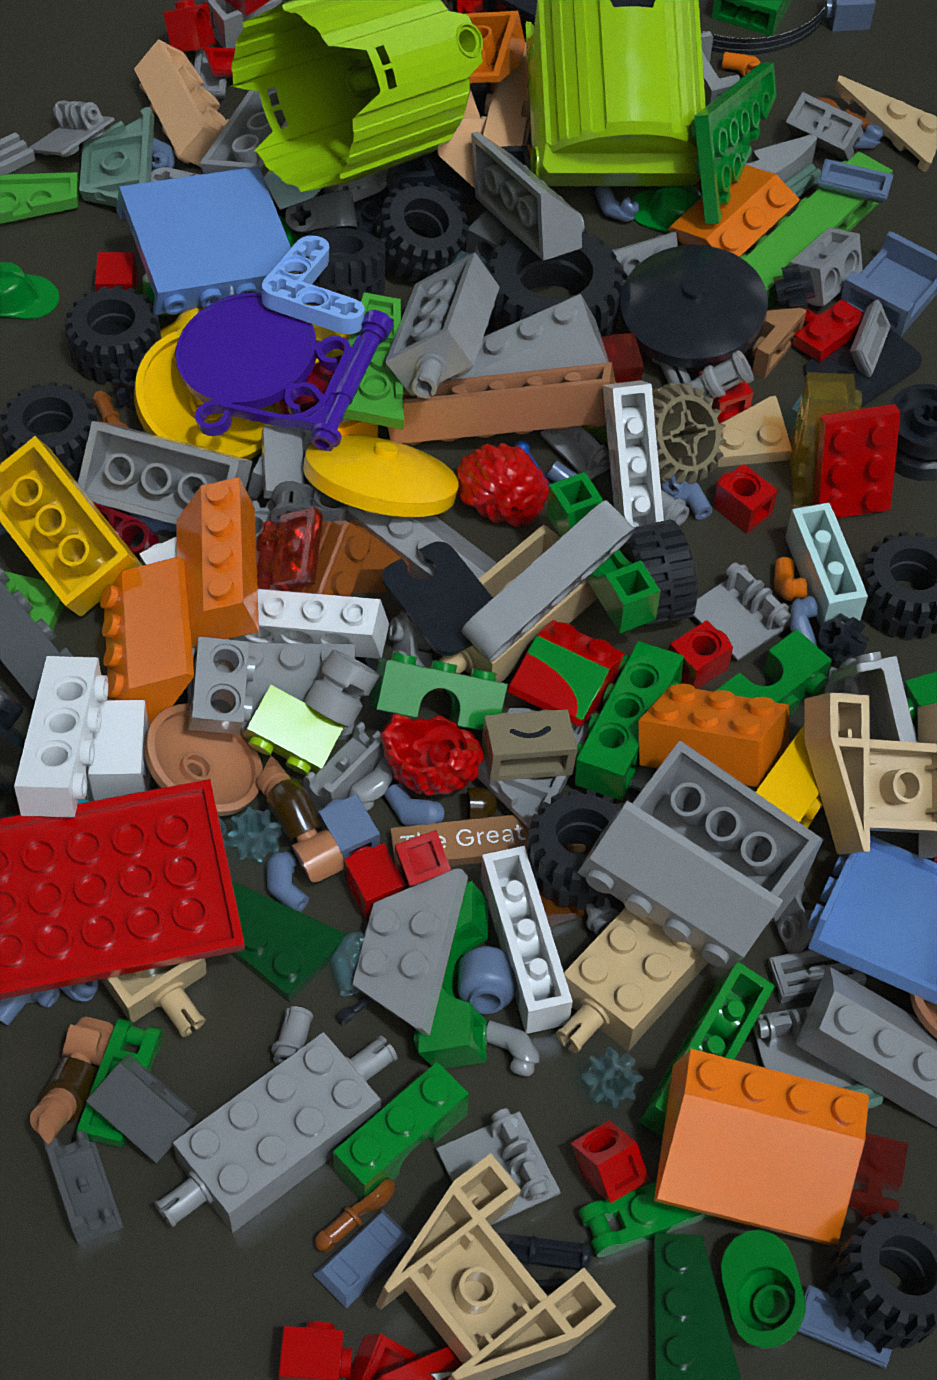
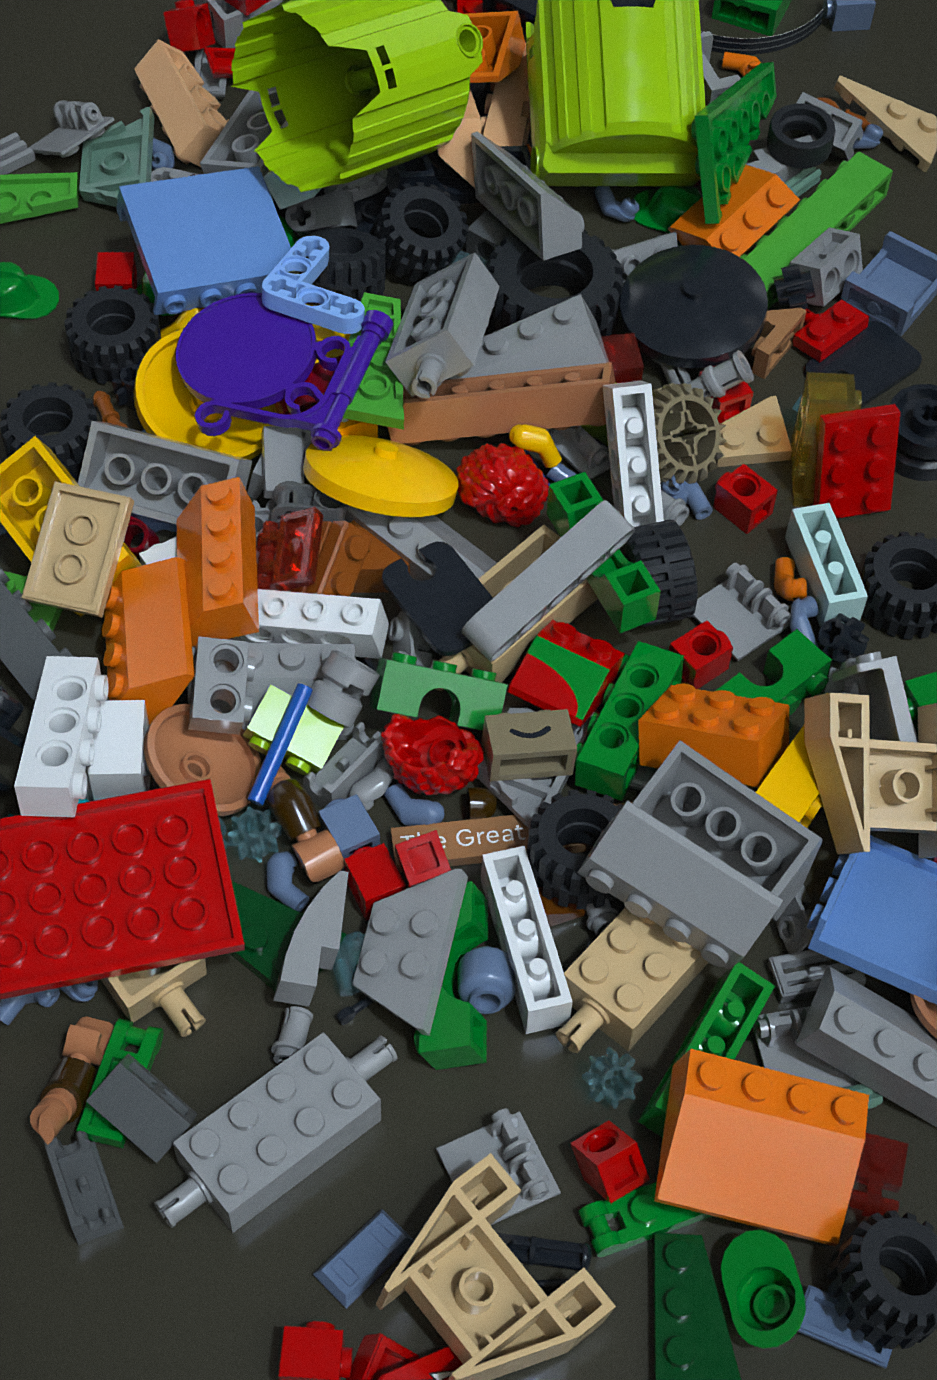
(78, 549): none -> tan tile
(280, 744): none -> blue bar
(313, 944): none -> light grey slope
(350, 1218): dark orange piece -> none
(380, 1146): green arch -> none
(517, 1043): light grey arm -> none
(536, 440): none -> yellow arm
(805, 118): none -> black tyre
(855, 181): sand blue tile -> none
(870, 338): light grey tile -> none

